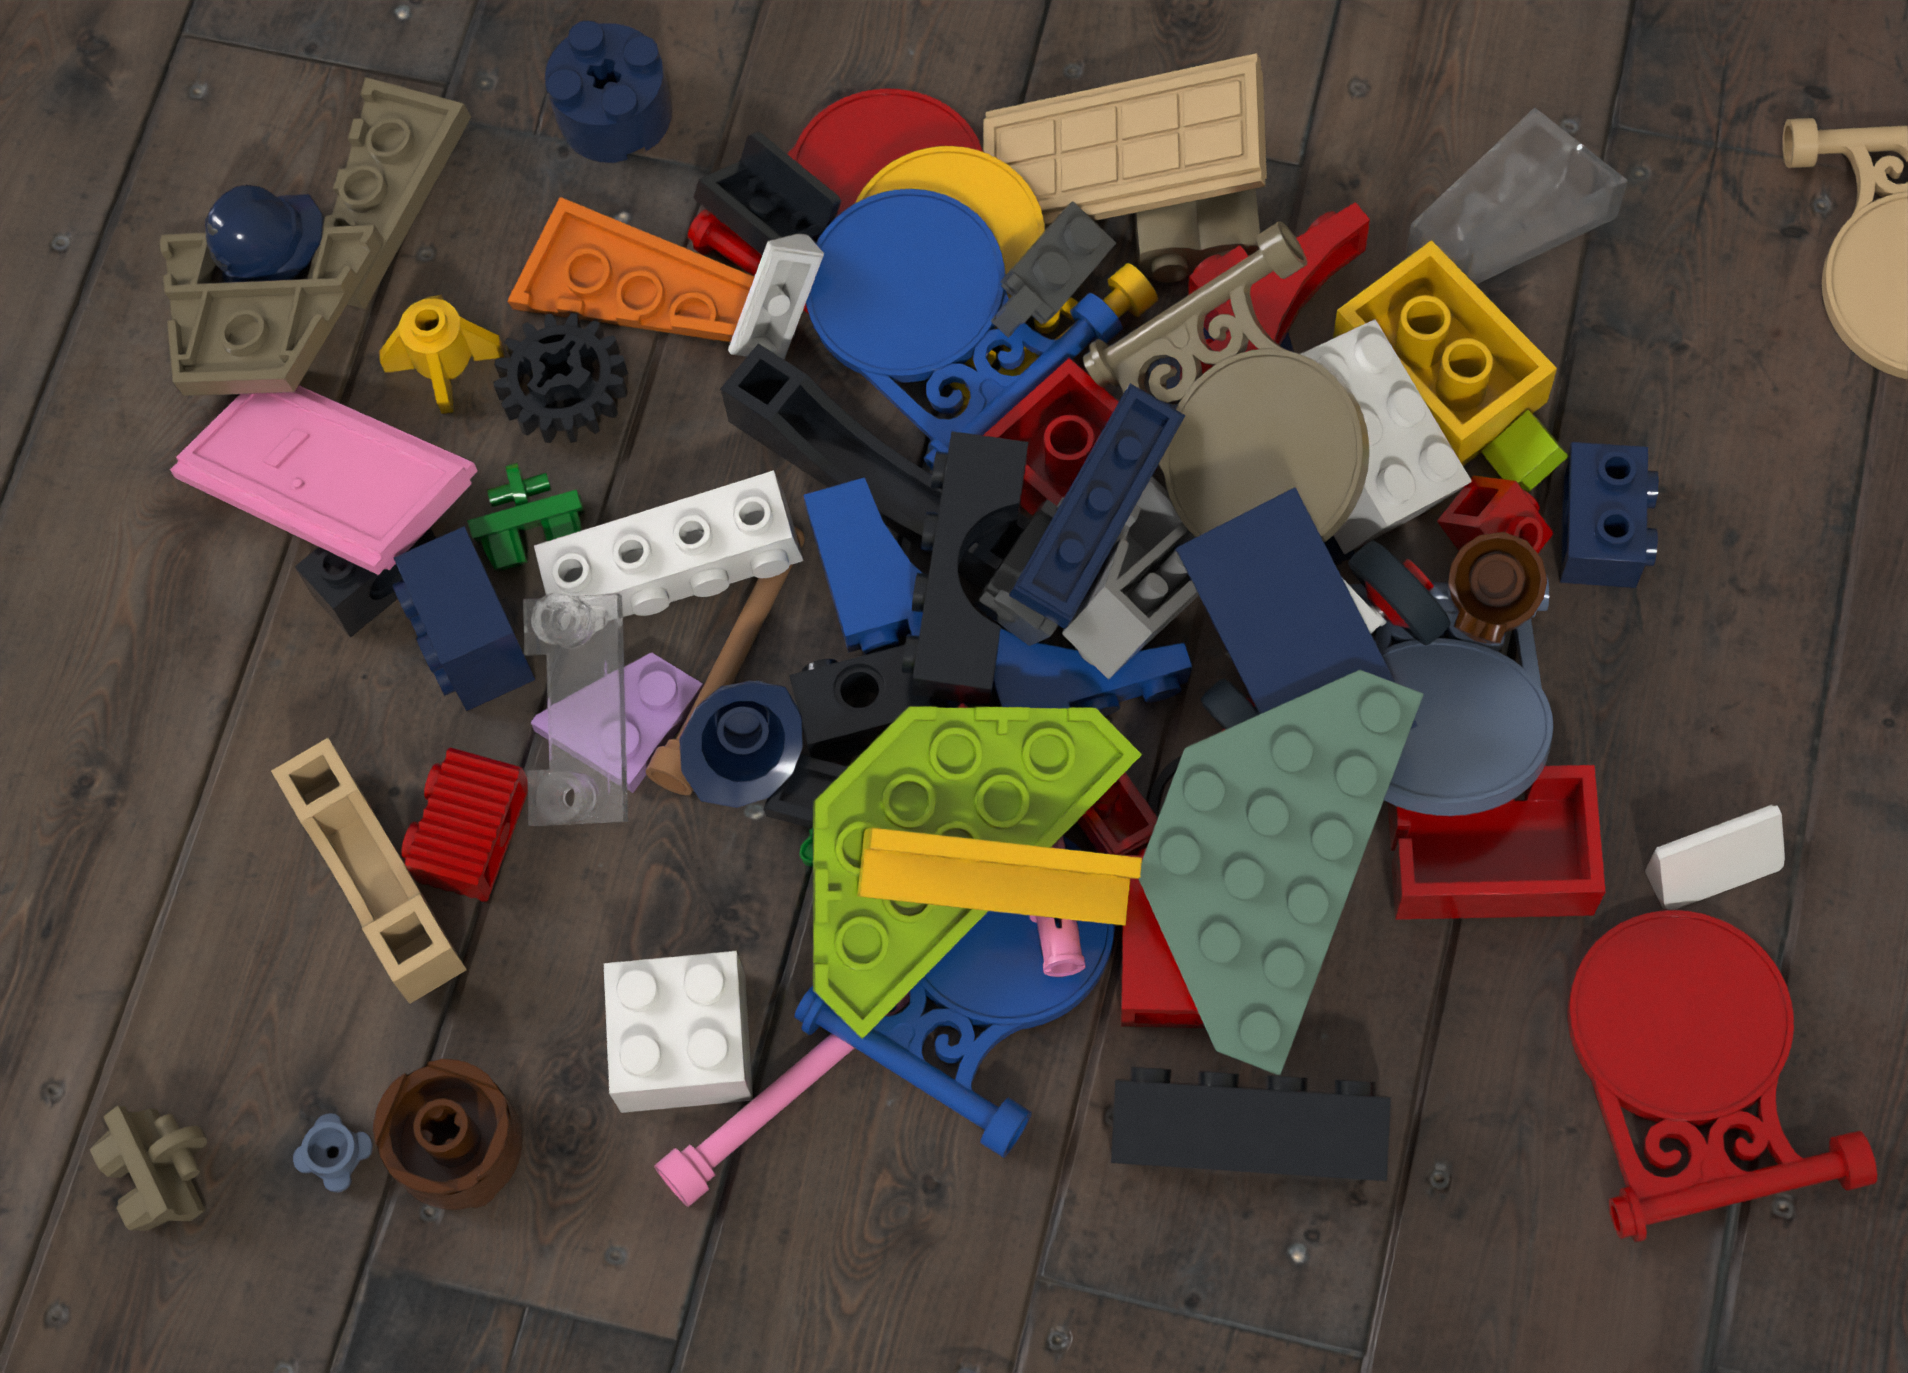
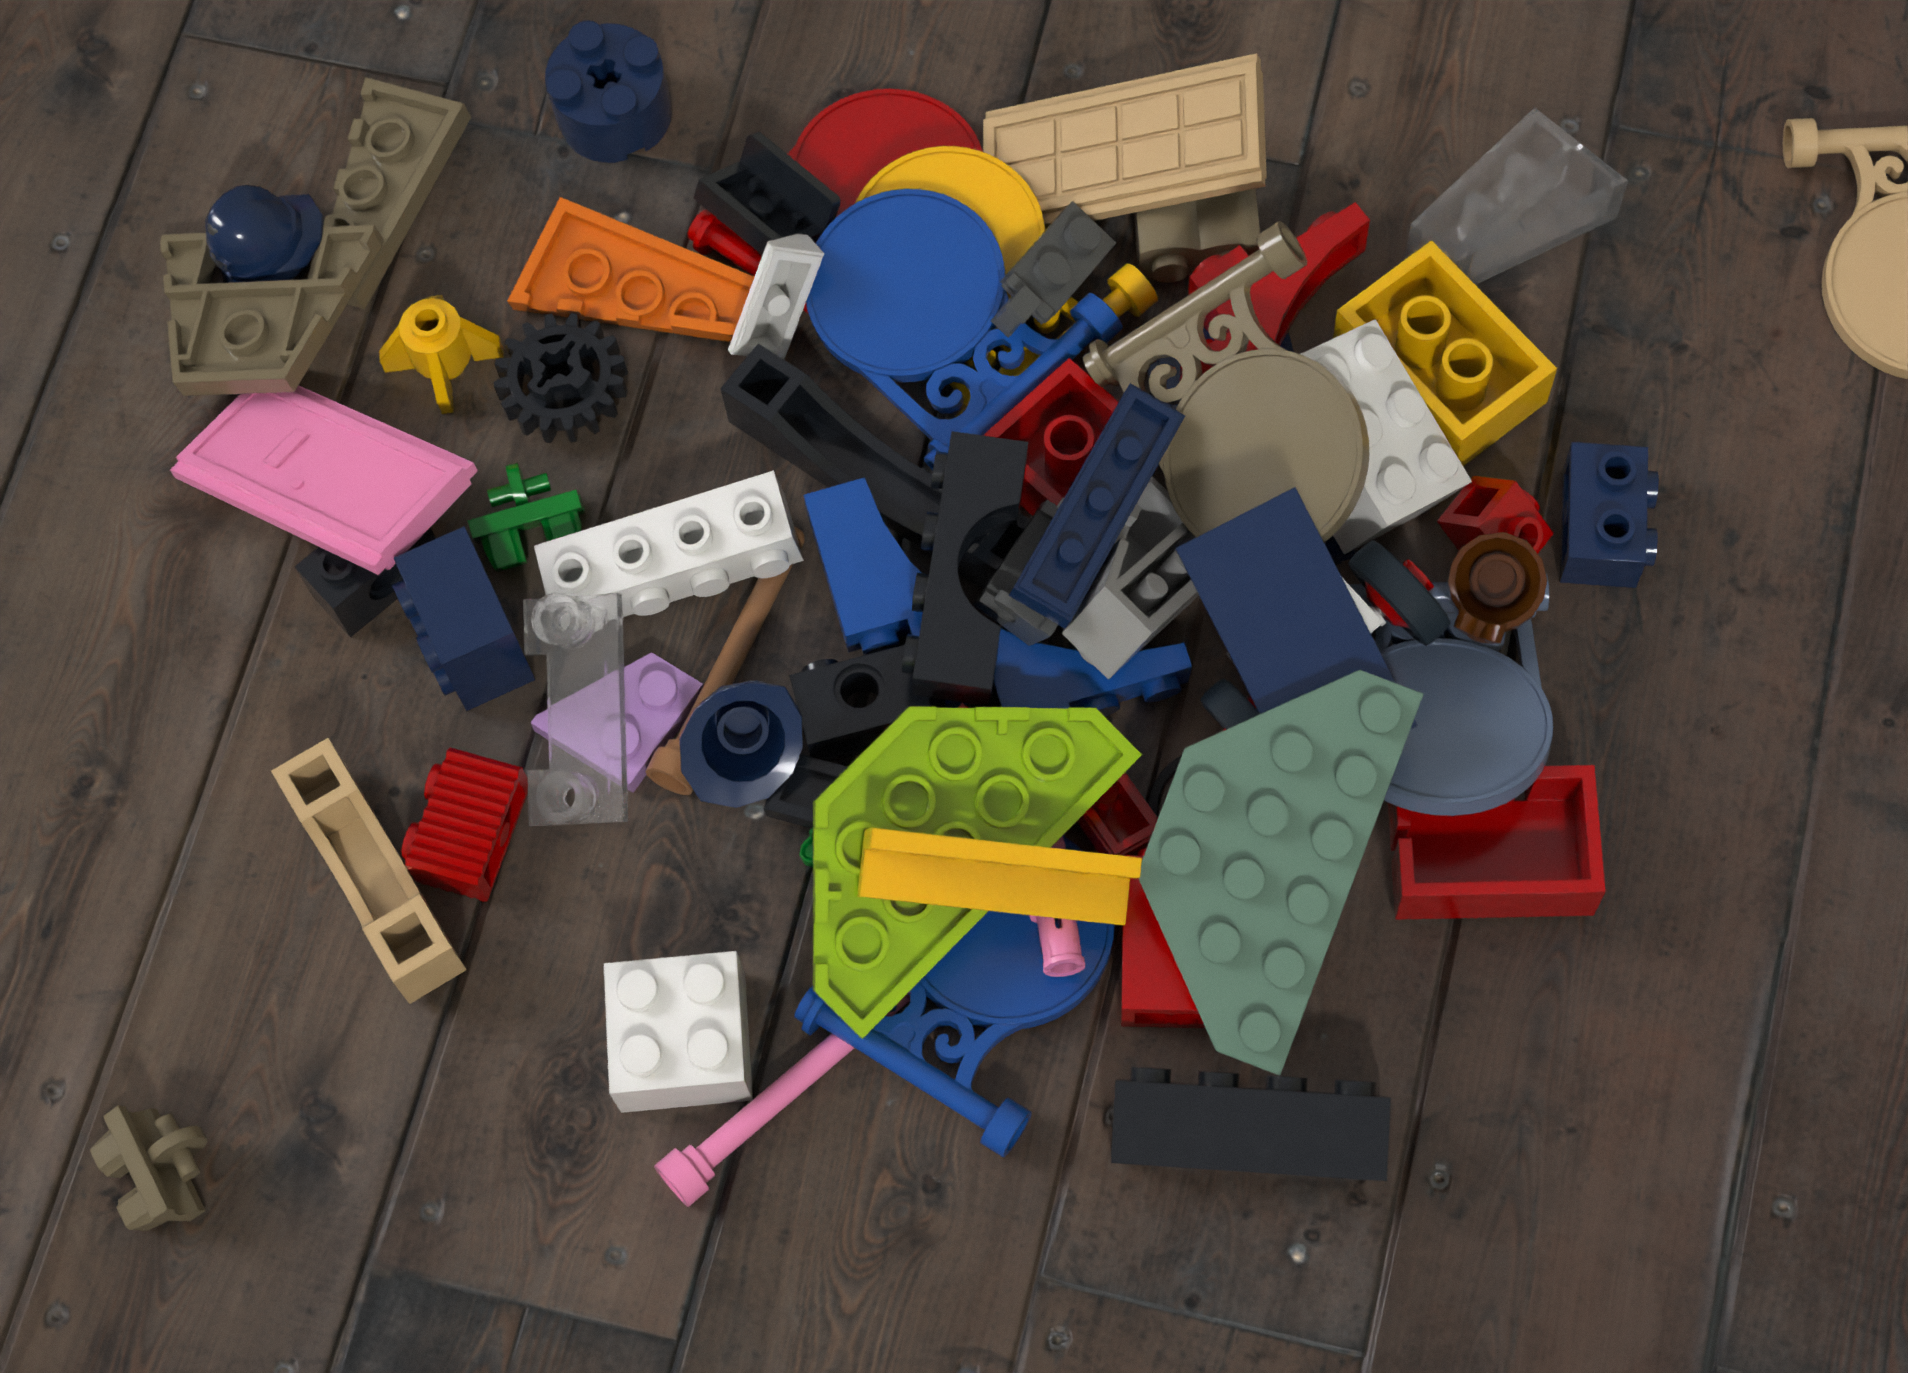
(326, 1134): sand blue plate -> none
(436, 1101): reddish brown brick -> none
(1525, 452): lime tile -> none
(1691, 1032): red piece -> none
(1717, 858): white slope -> none

